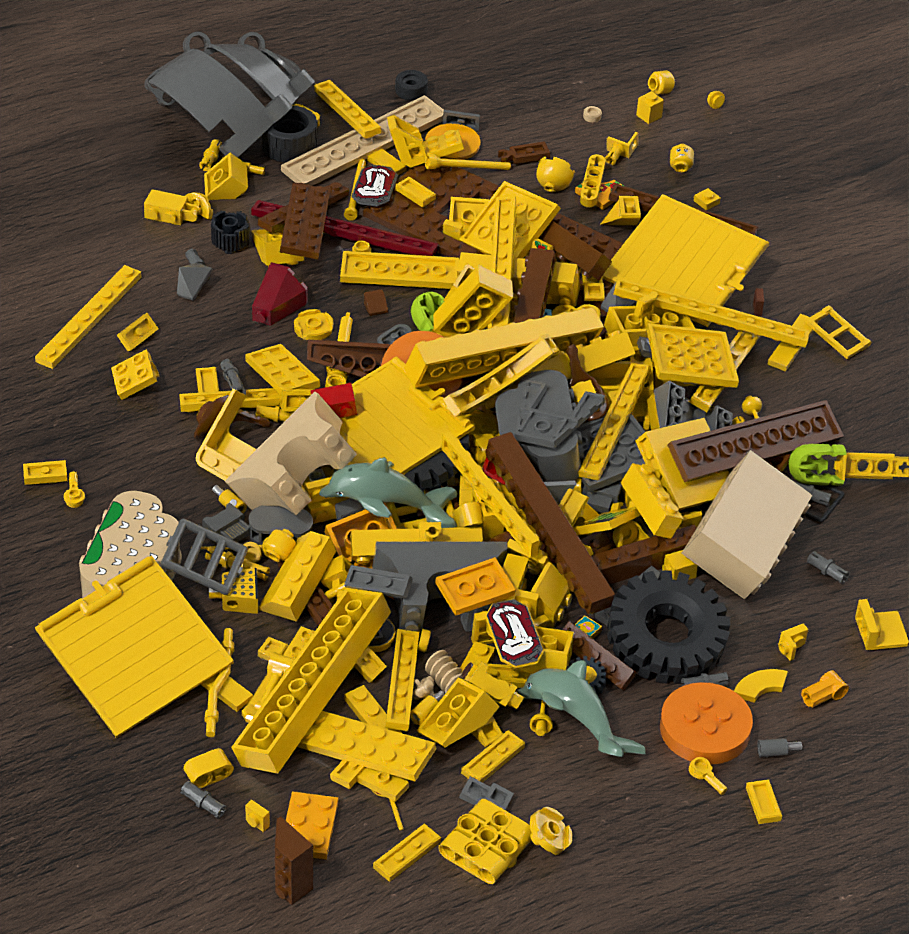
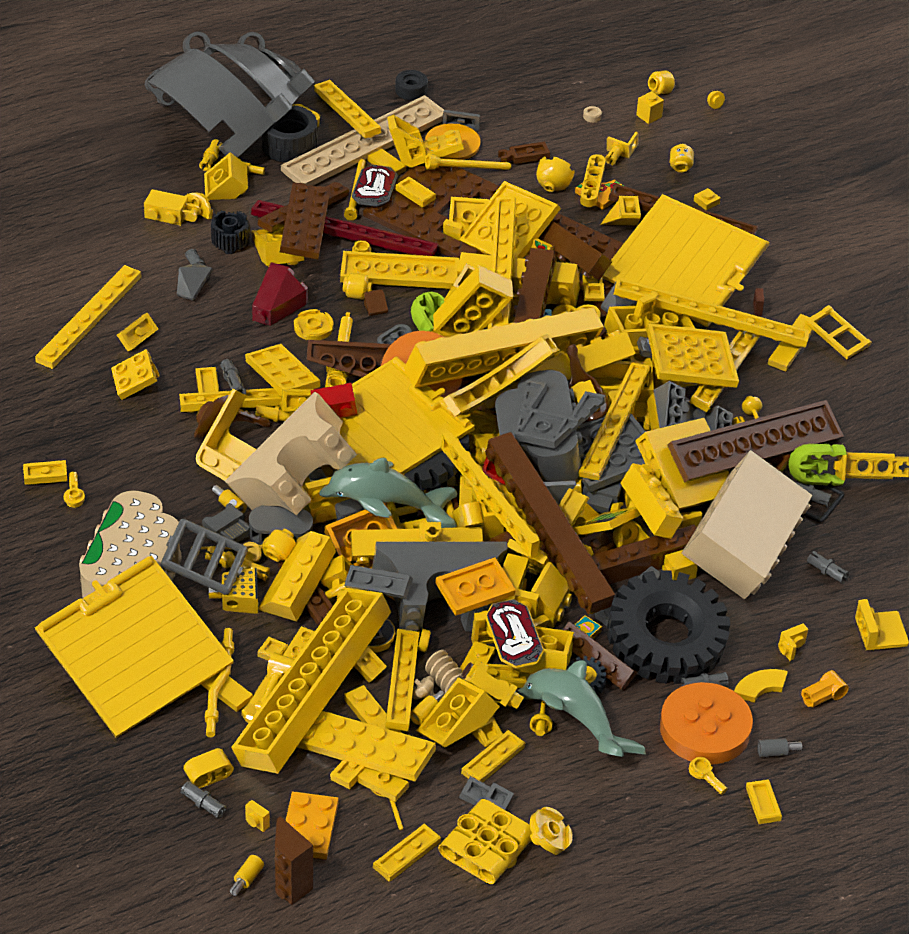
(247, 873): none -> yellow piece
(356, 285): none -> yellow head

